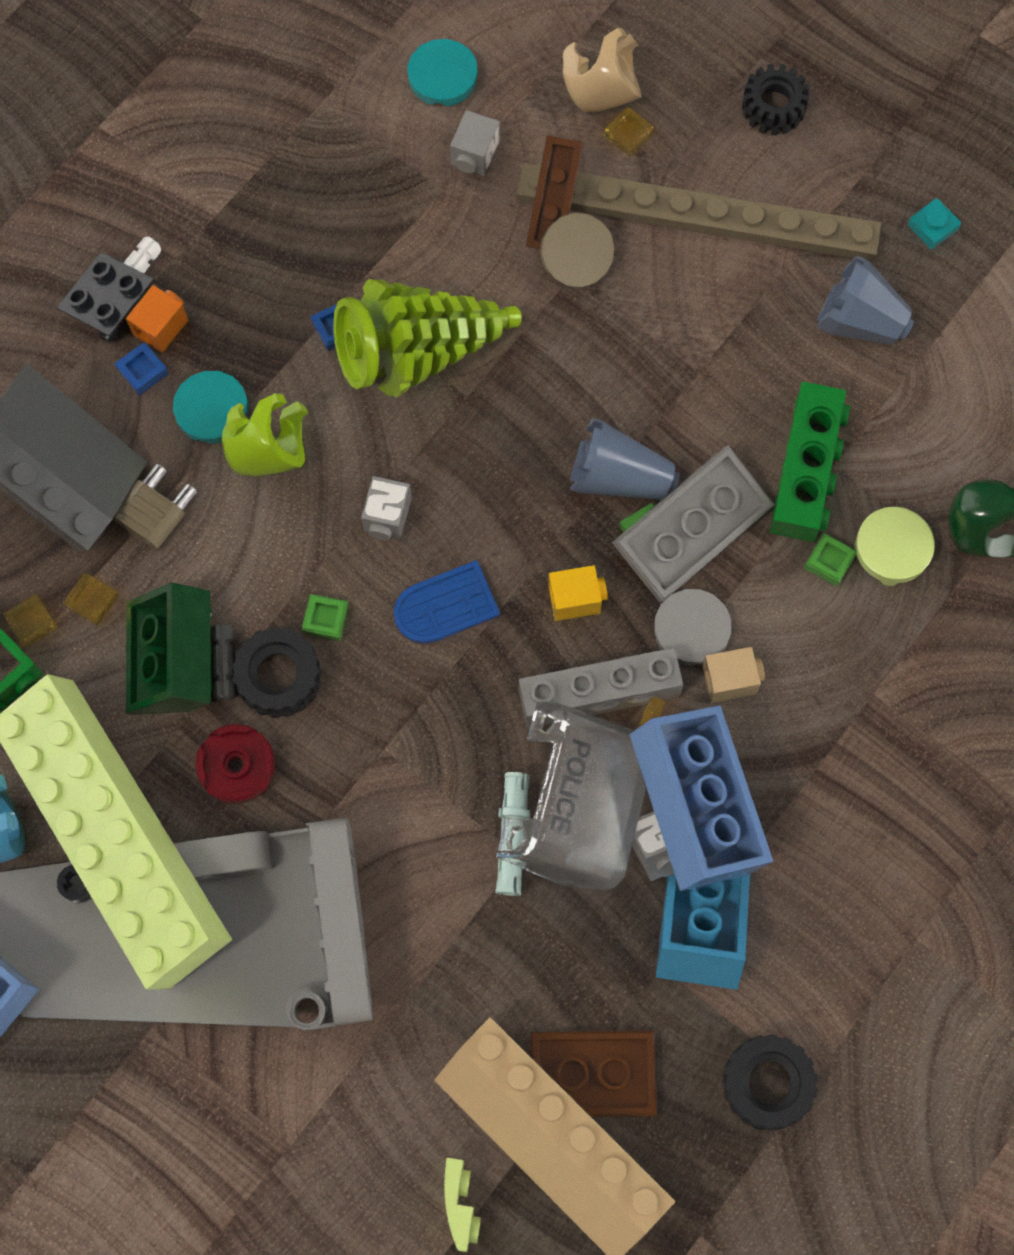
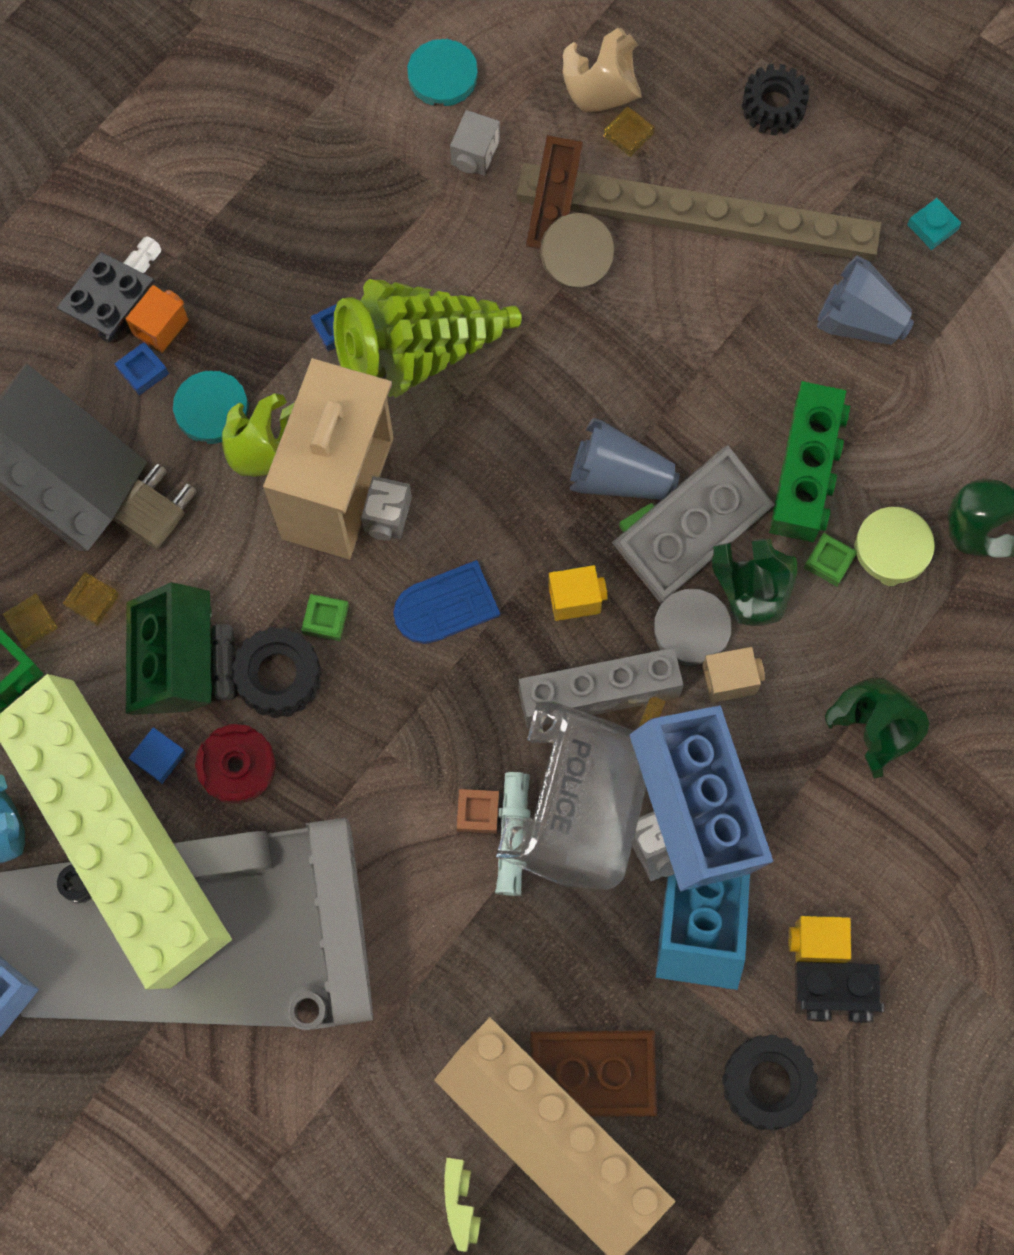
(157, 755): none -> blue tile
(328, 457): none -> tan container
(477, 811): none -> nougat tile
(756, 587): none -> dark green piece
(821, 939): none -> yellow brick
(838, 990): none -> black bracket
(891, 719): none -> dark green piece

